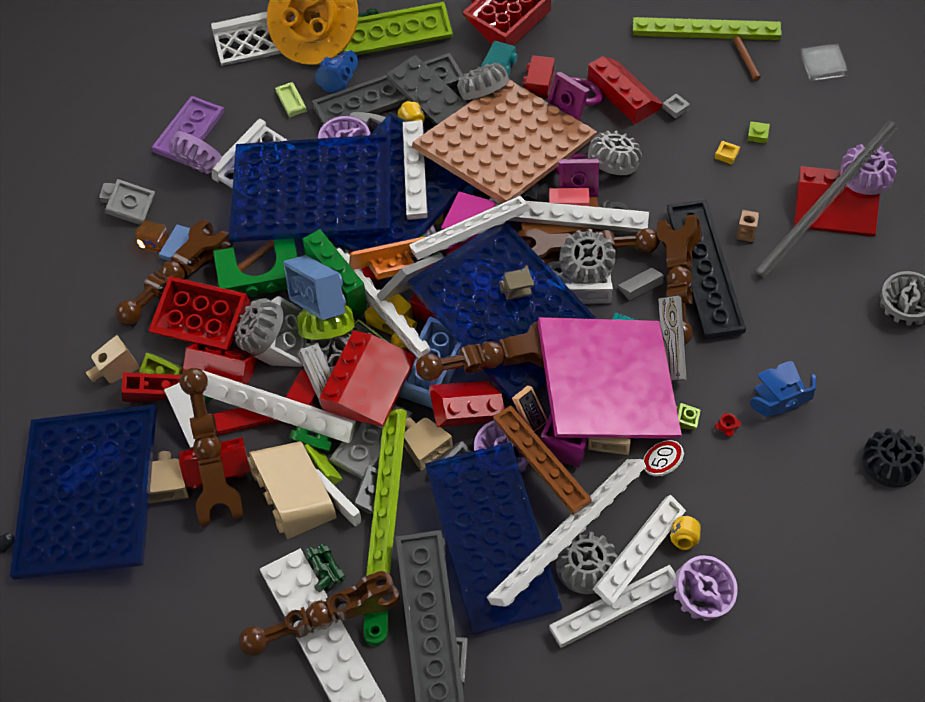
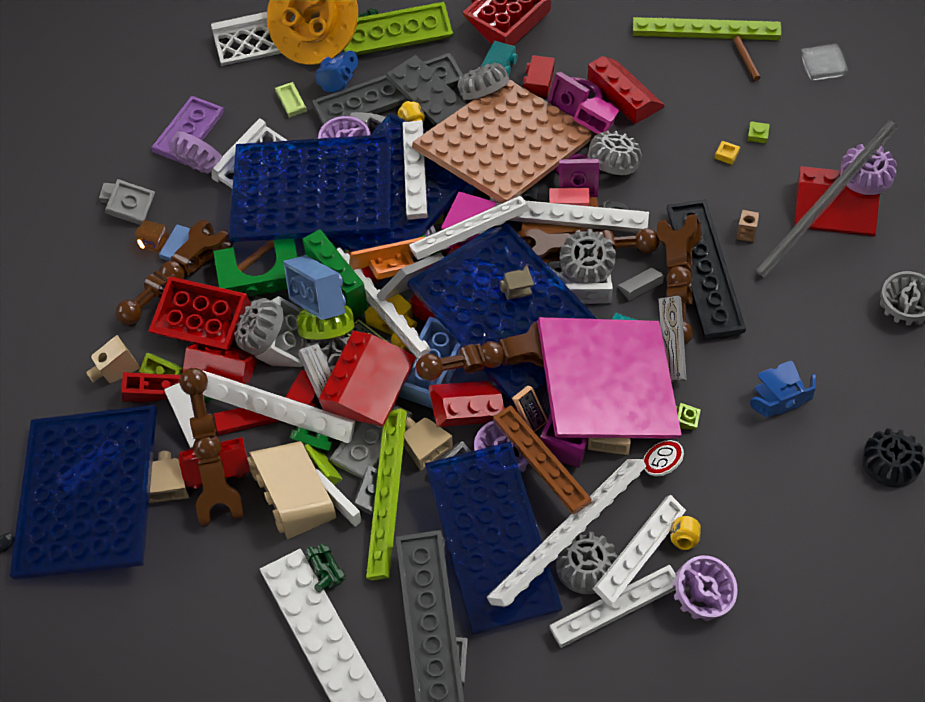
(319, 615): reddish brown piece -> none
(376, 621): green plate -> none
(596, 115): none -> dark pink torso
(675, 105): light grey plate -> none
(728, 419): red plate -> none

